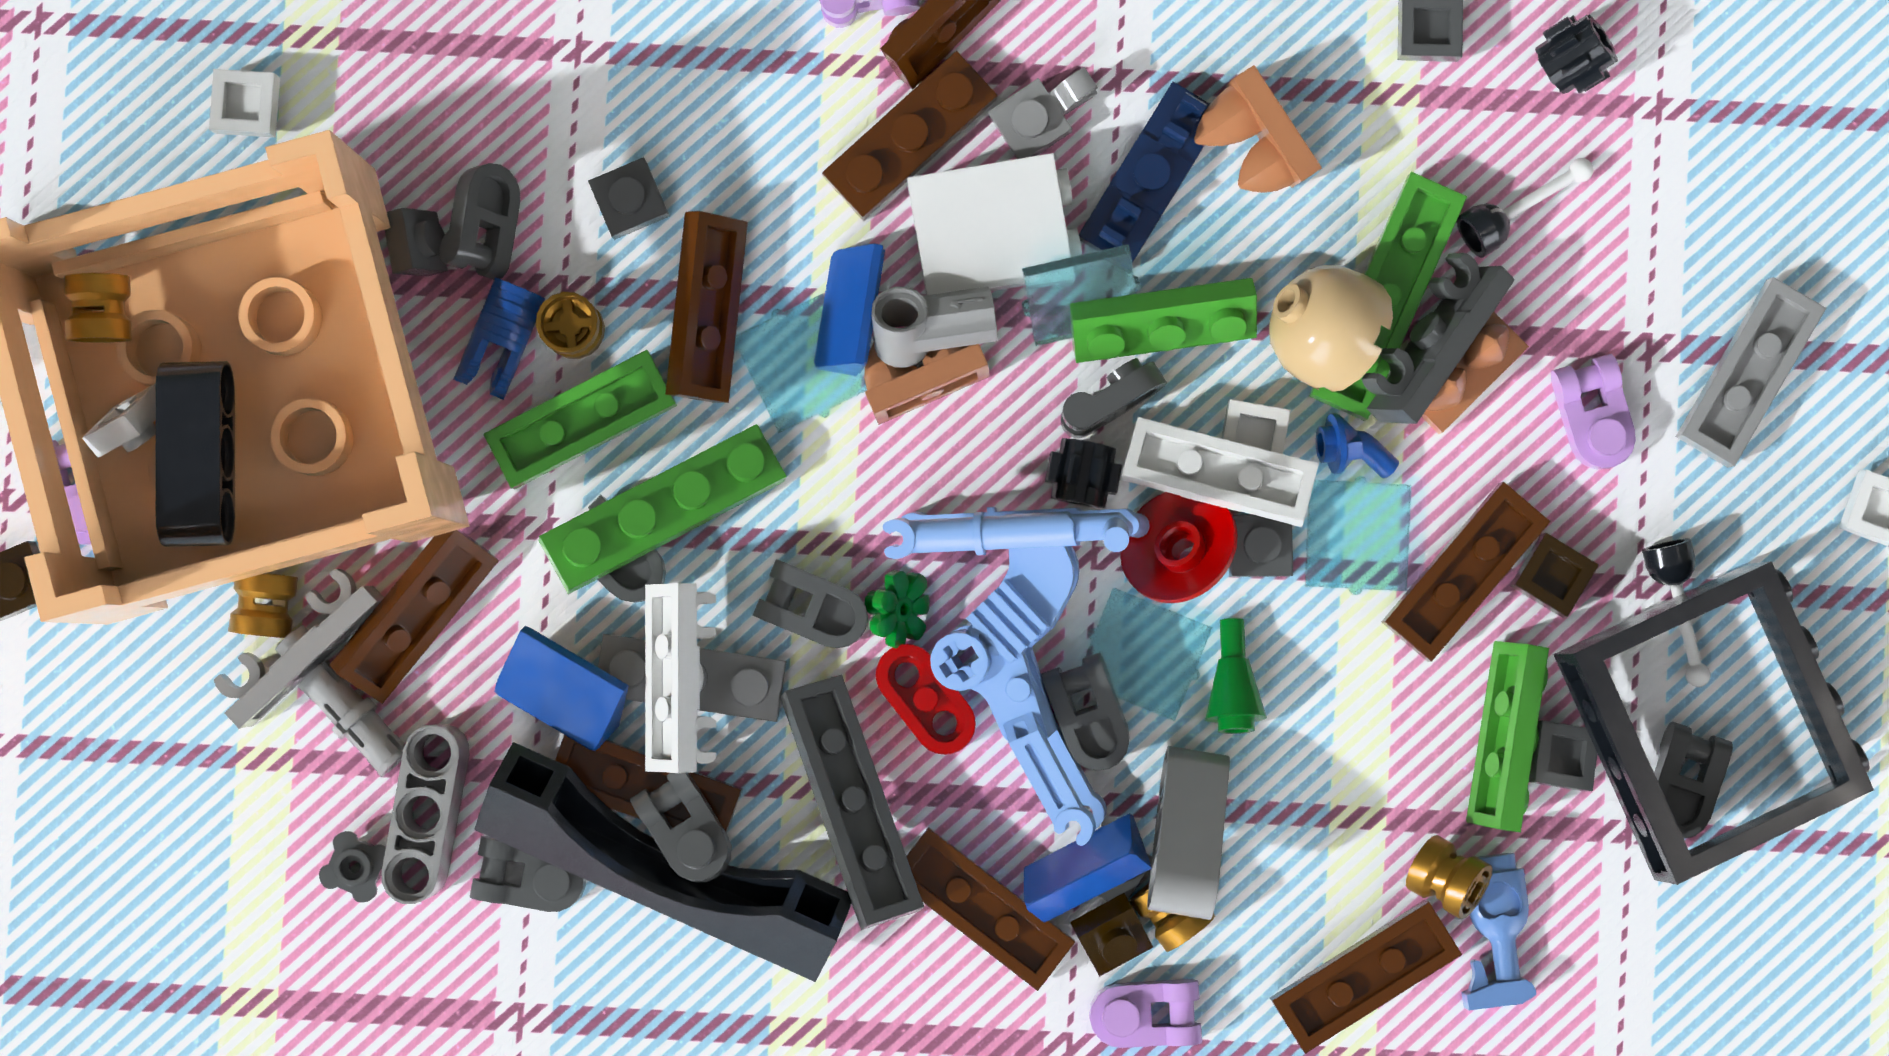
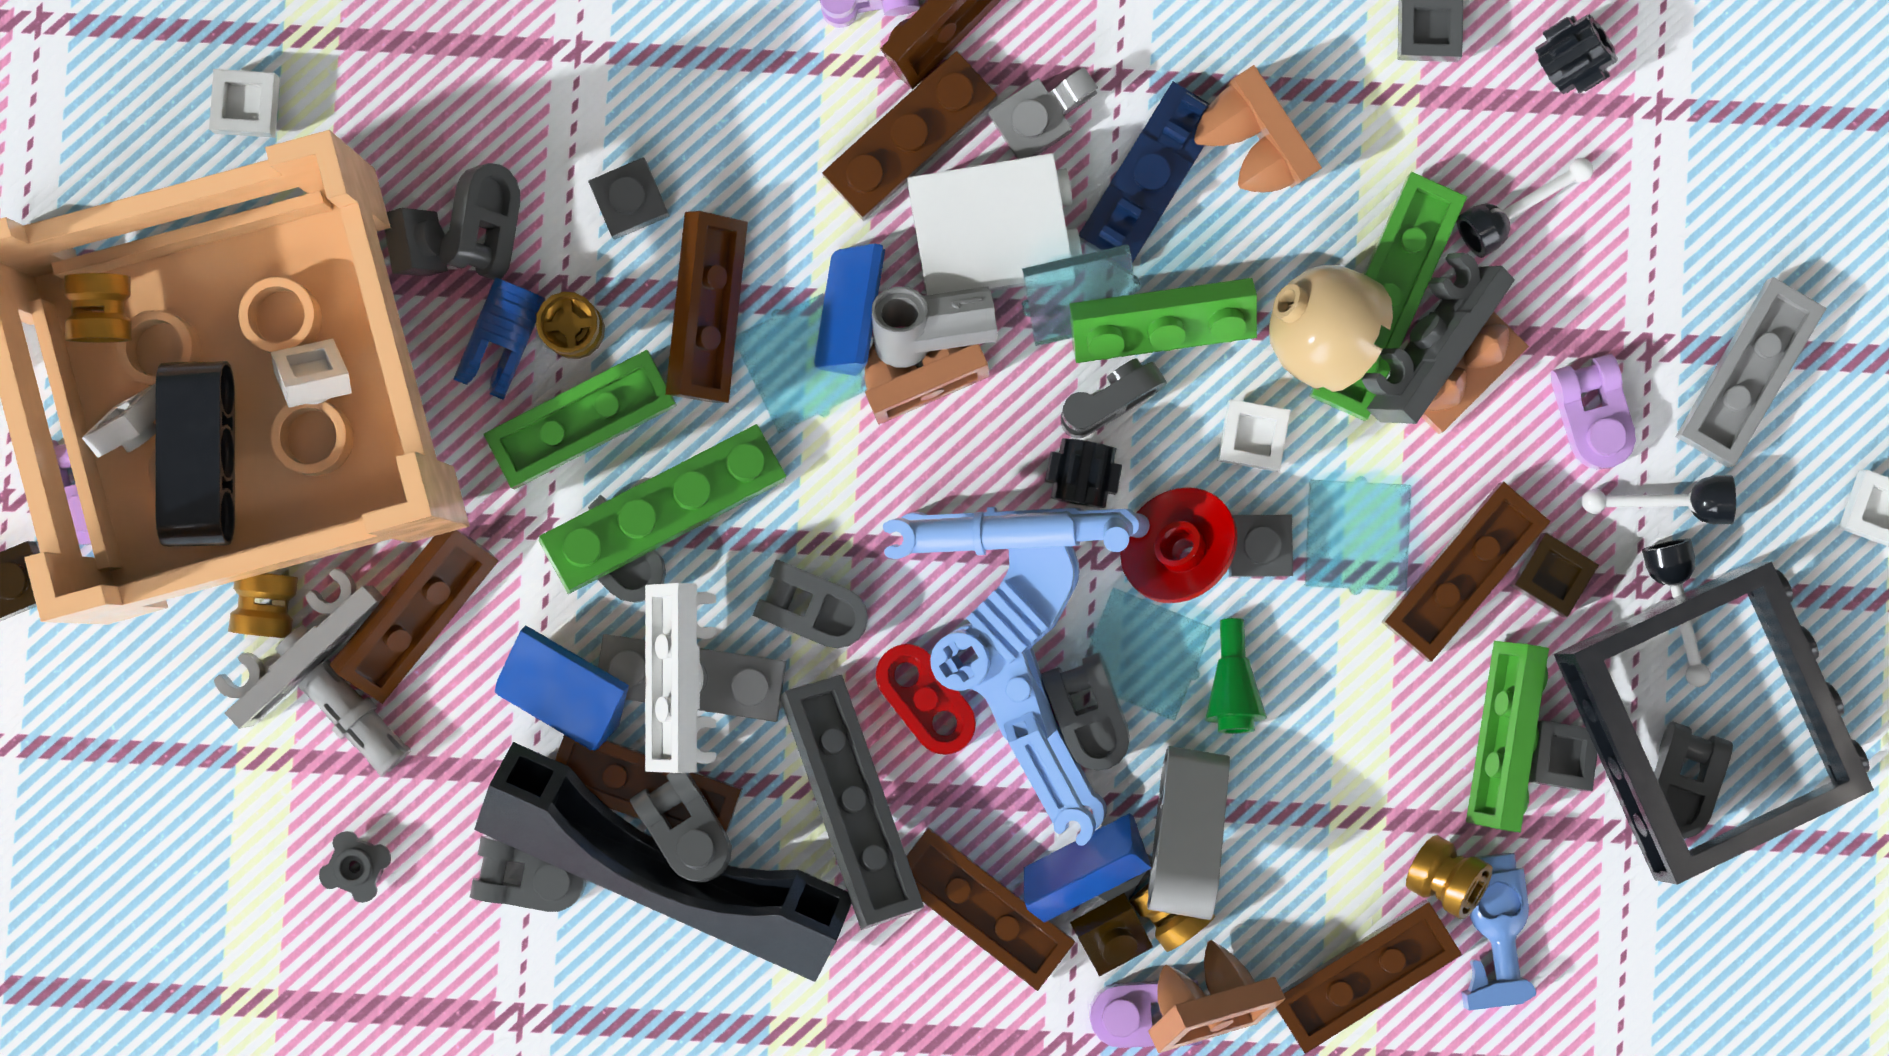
(311, 373): none -> white plate
(405, 836): light grey beam -> none
(898, 608): green plant -> none
(1220, 472): white plate -> none
(1232, 1001): none -> nougat tile
(1340, 444): blue plate -> none
(1709, 500): none -> hinge

